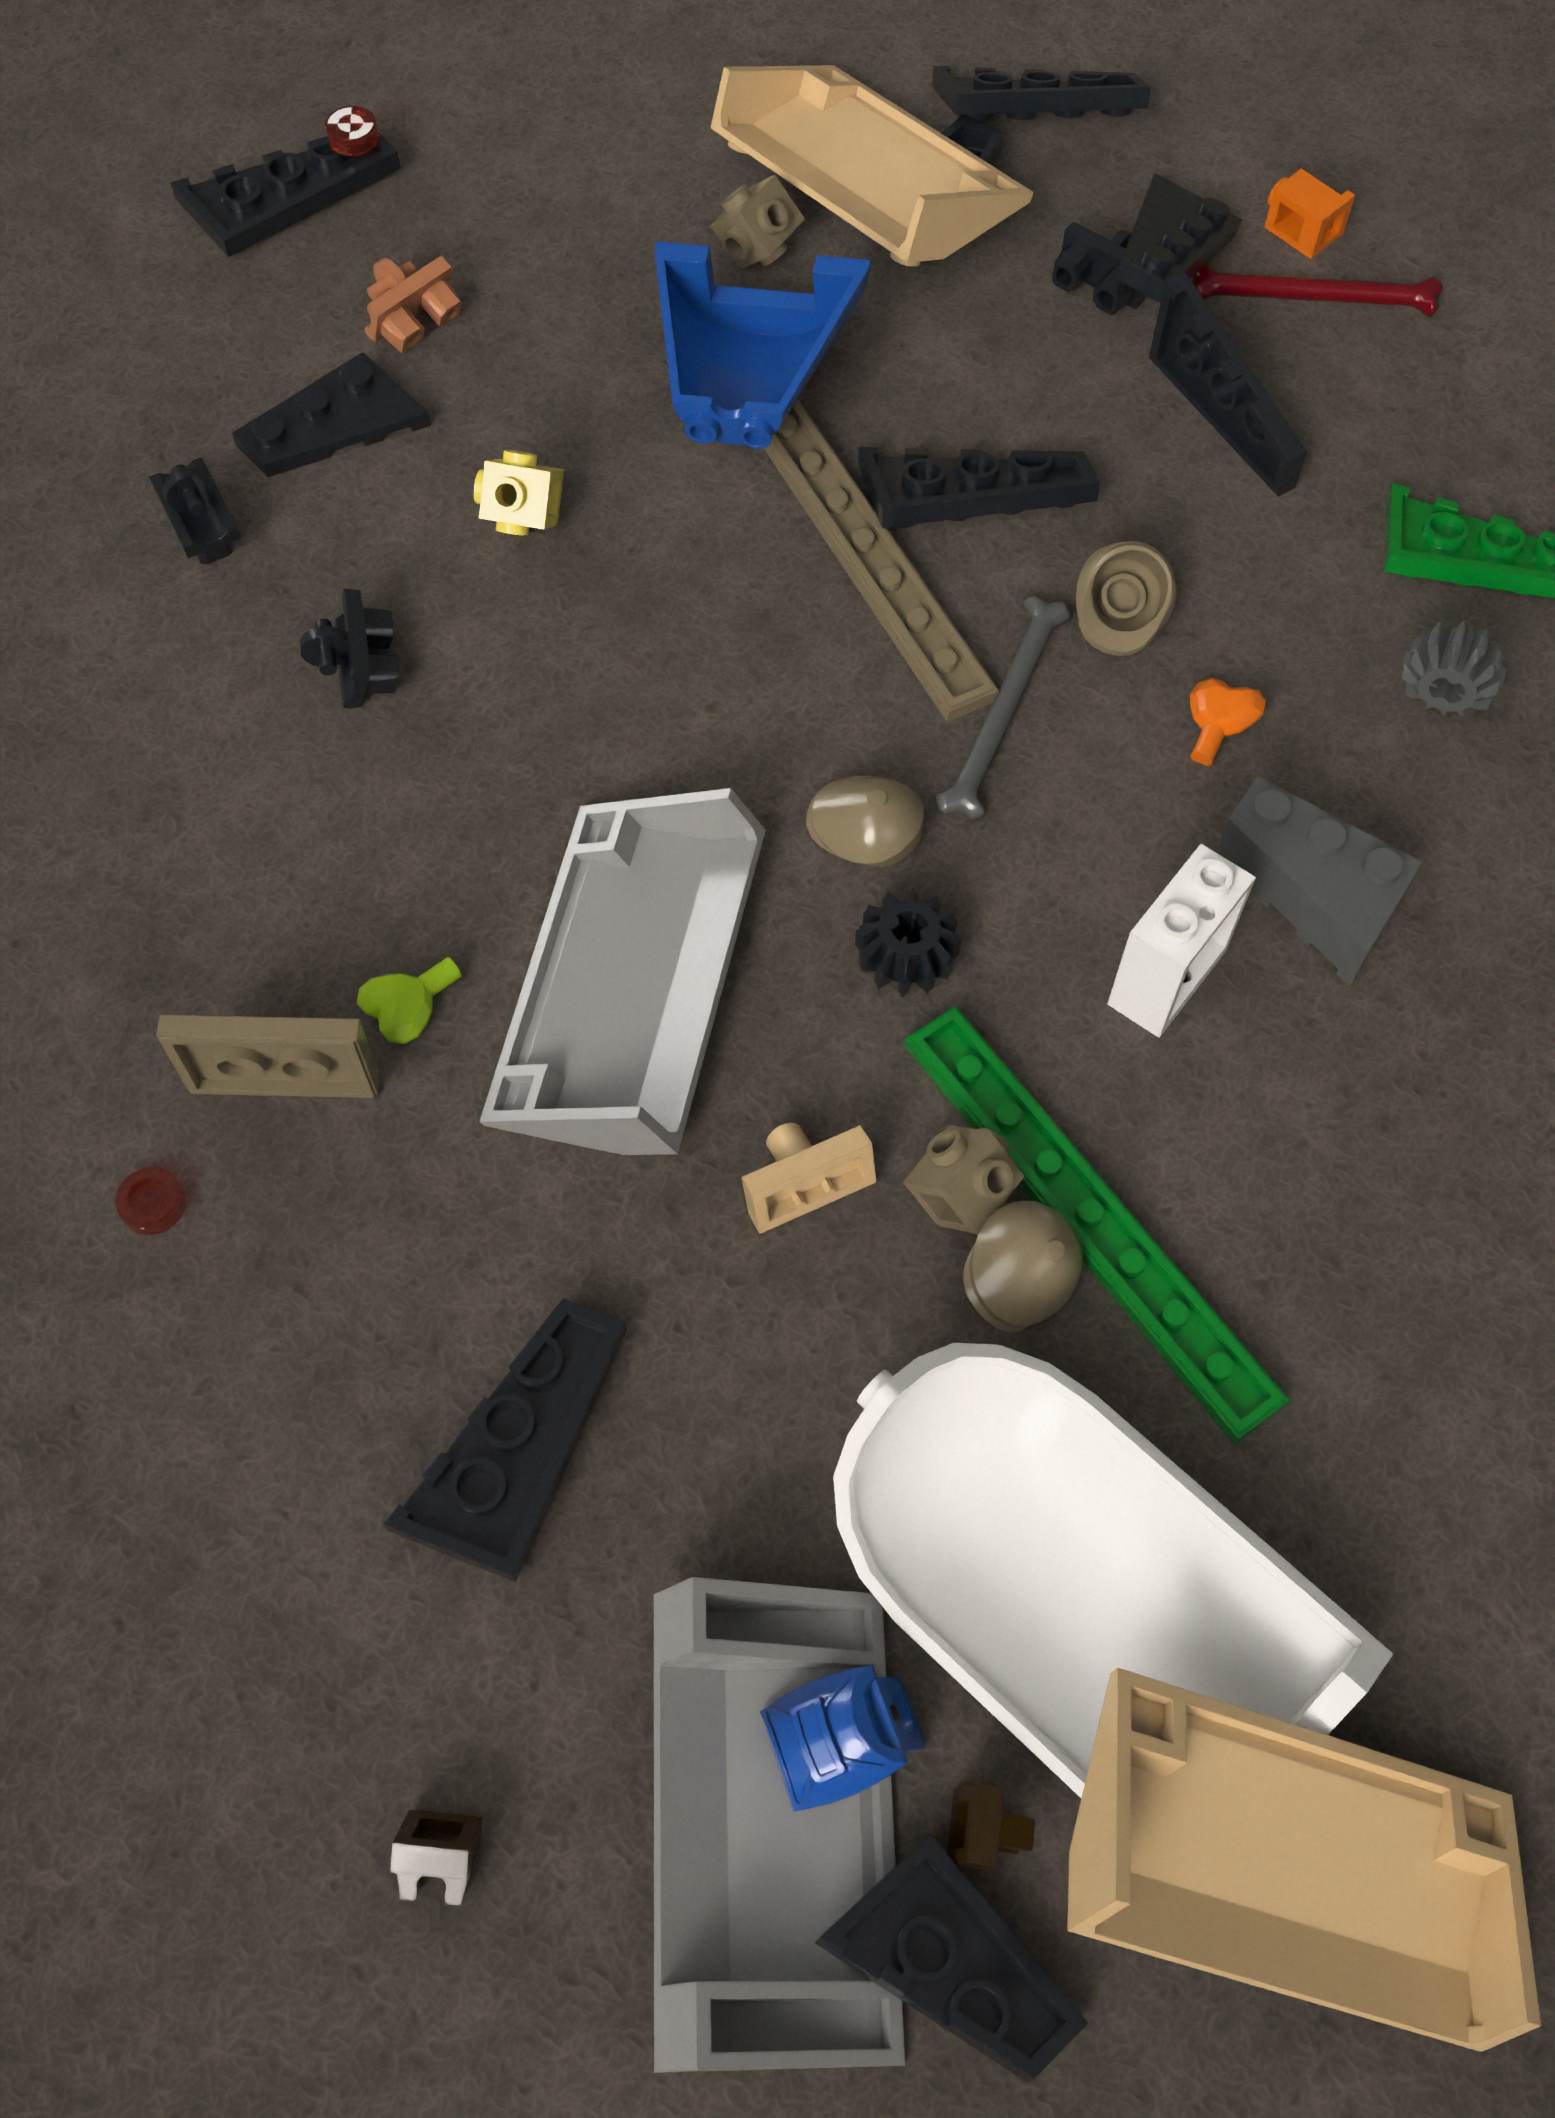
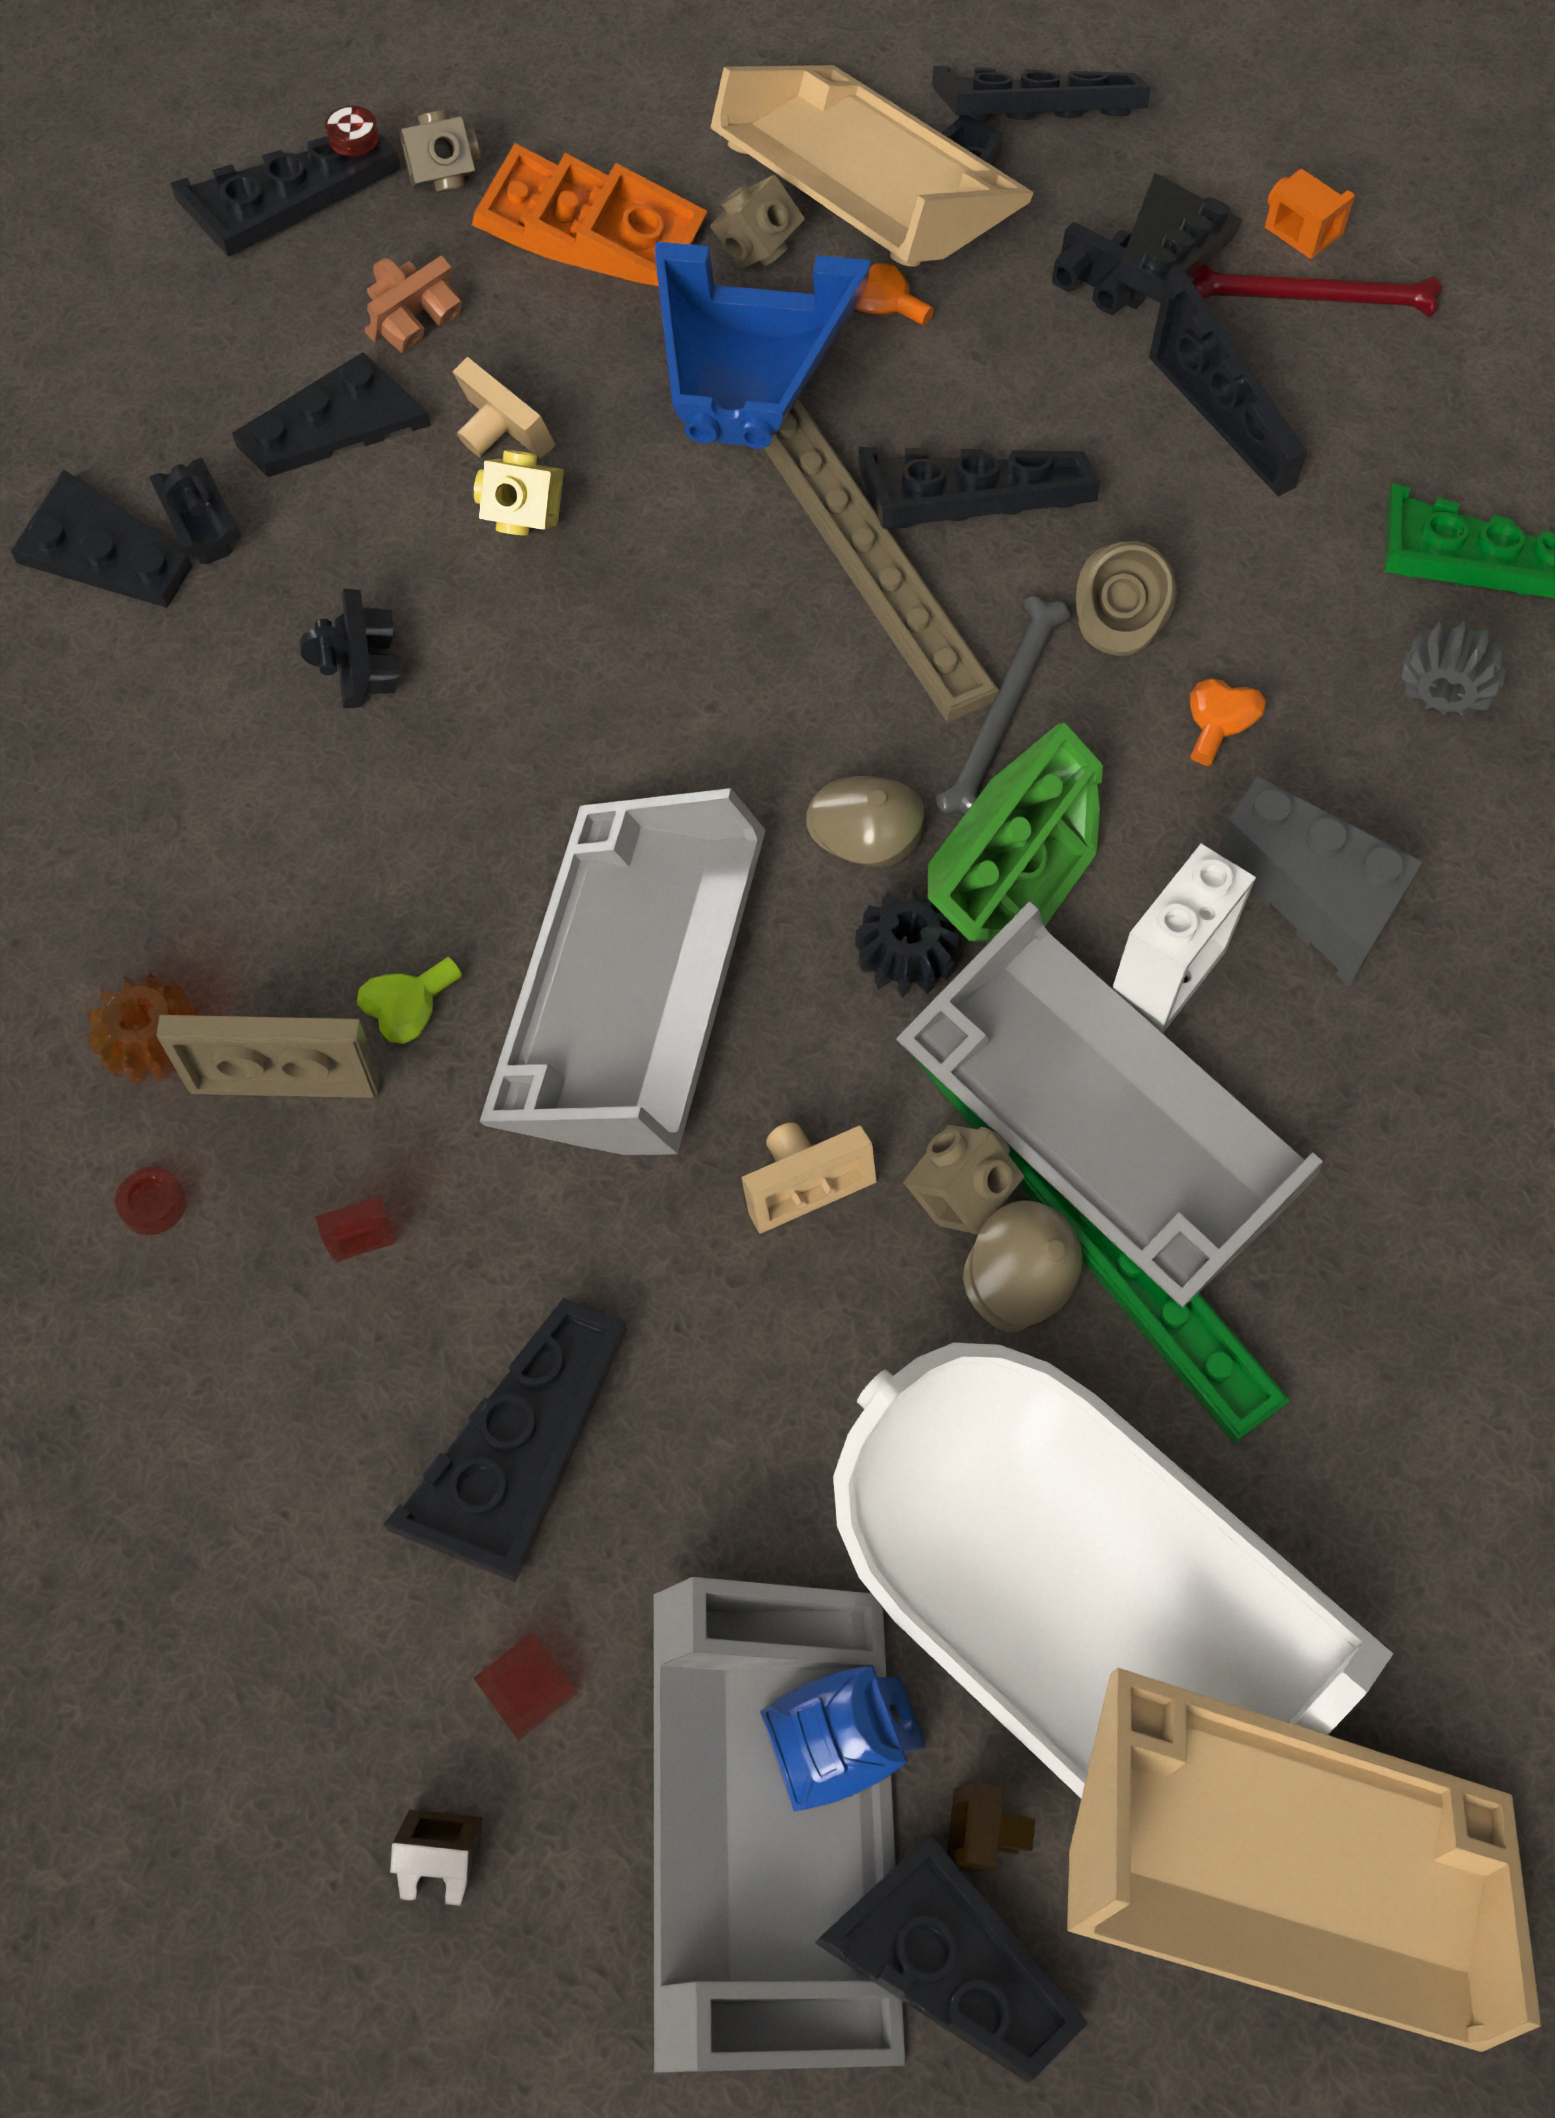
(100, 545): none -> black wing
(117, 1026): none -> clear orange gear
(356, 1229): none -> clear red tile
(423, 162): none -> dark tan brick
(498, 413): none -> tan tile
(525, 1686): none -> clear red tile
(585, 215): none -> orange slope
(890, 293): none -> orange rock
(1021, 838): none -> bright green wedge
(1107, 1108): none -> light grey slope

